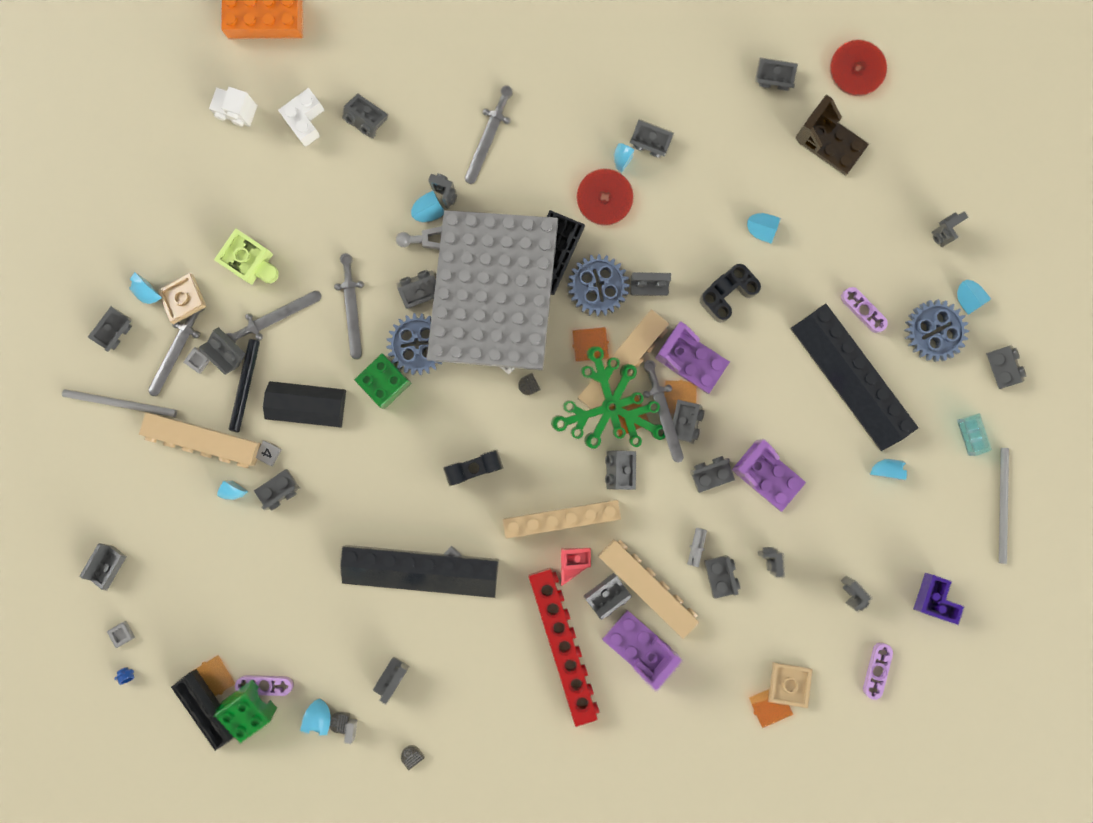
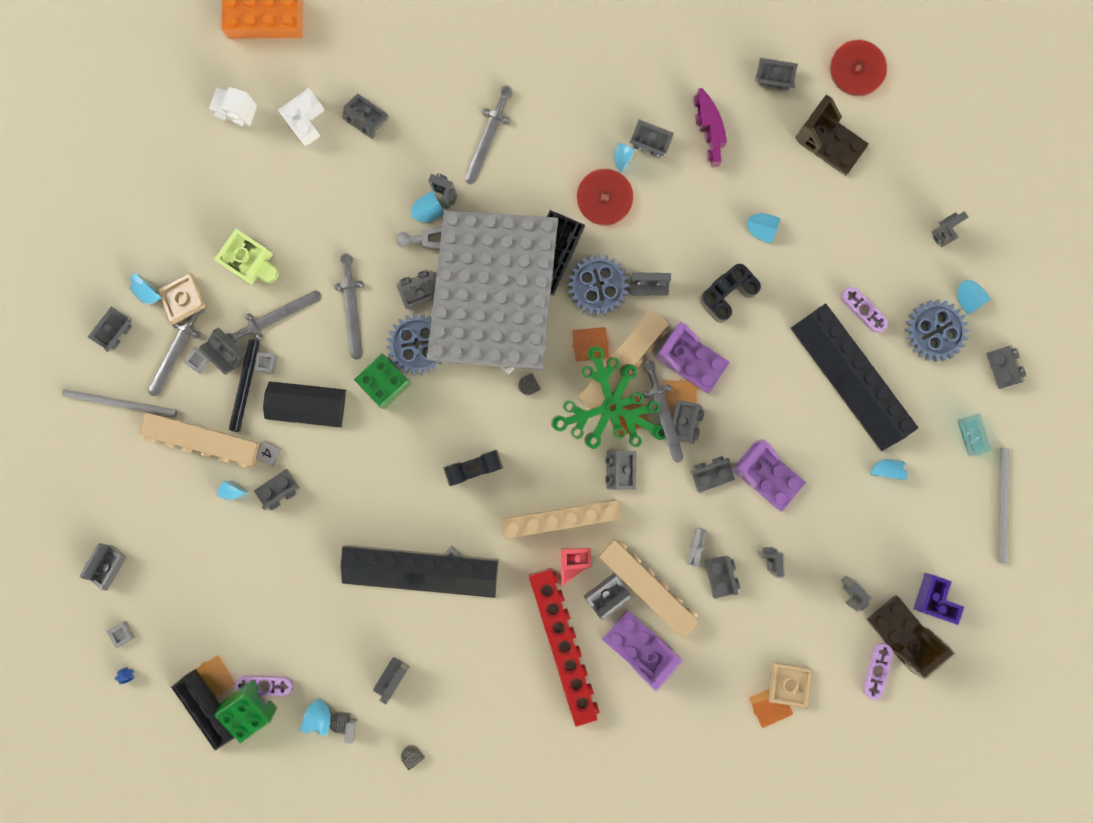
(265, 362): none -> light grey tile
(711, 122): none -> magenta slope
(911, 642): none -> dark brown bracket

